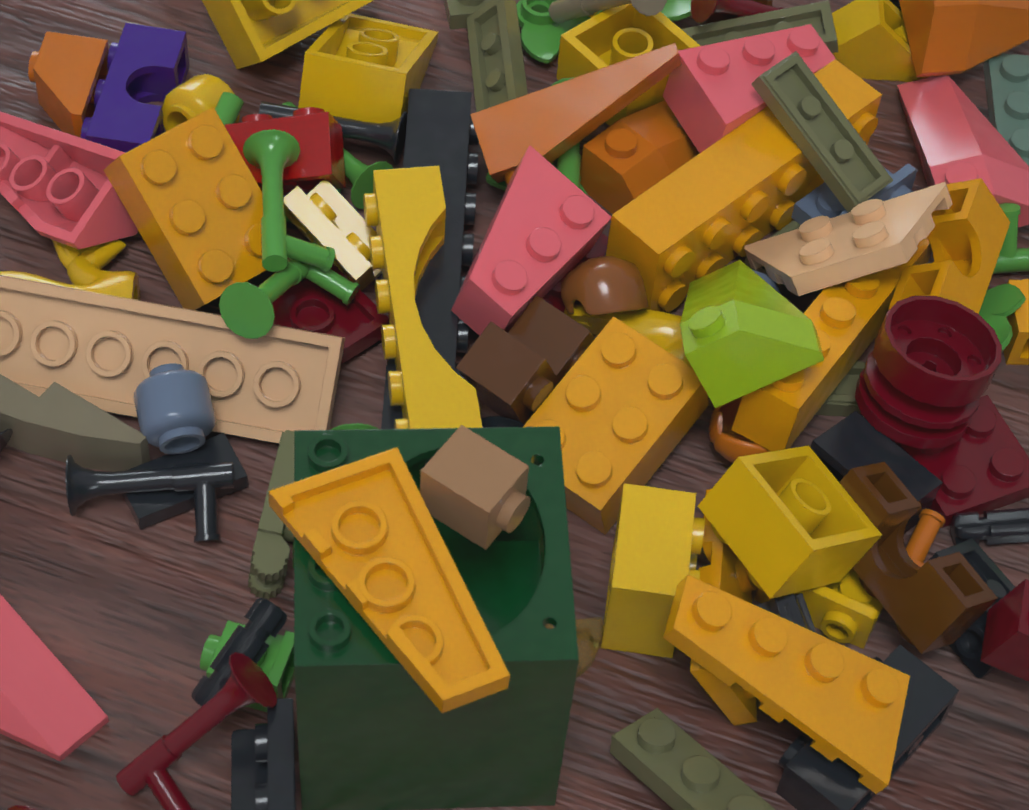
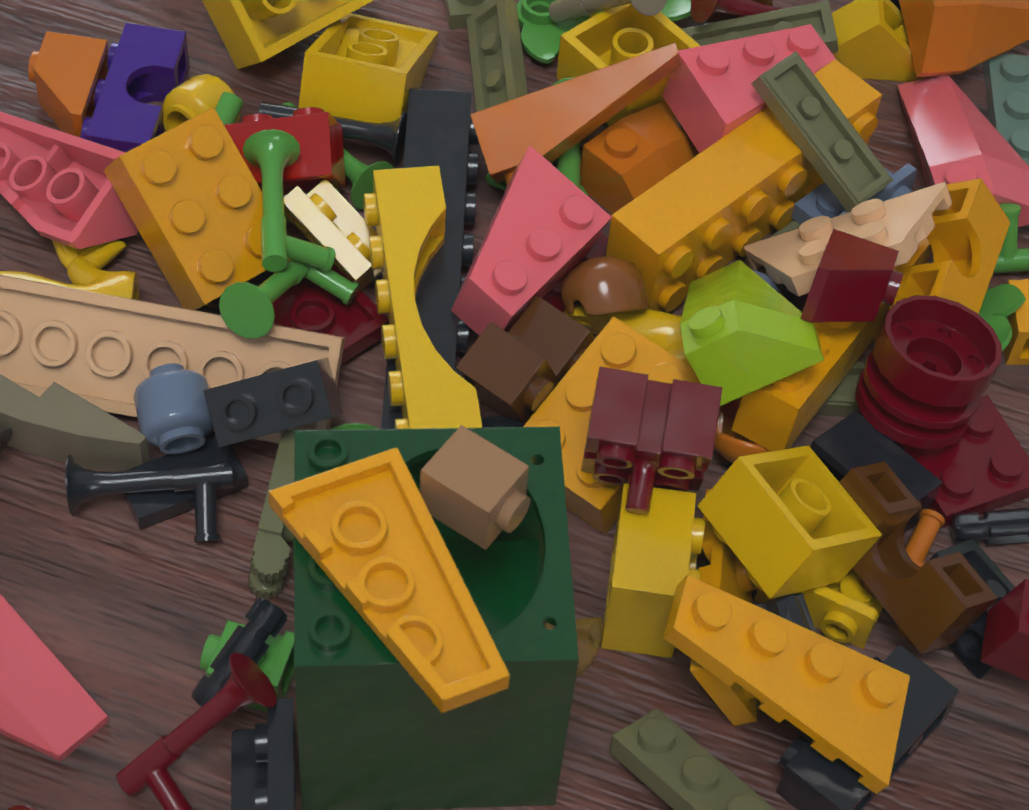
(273, 402): none -> black brick
(651, 432): none -> dark red brick
(852, 281): none -> dark red slope

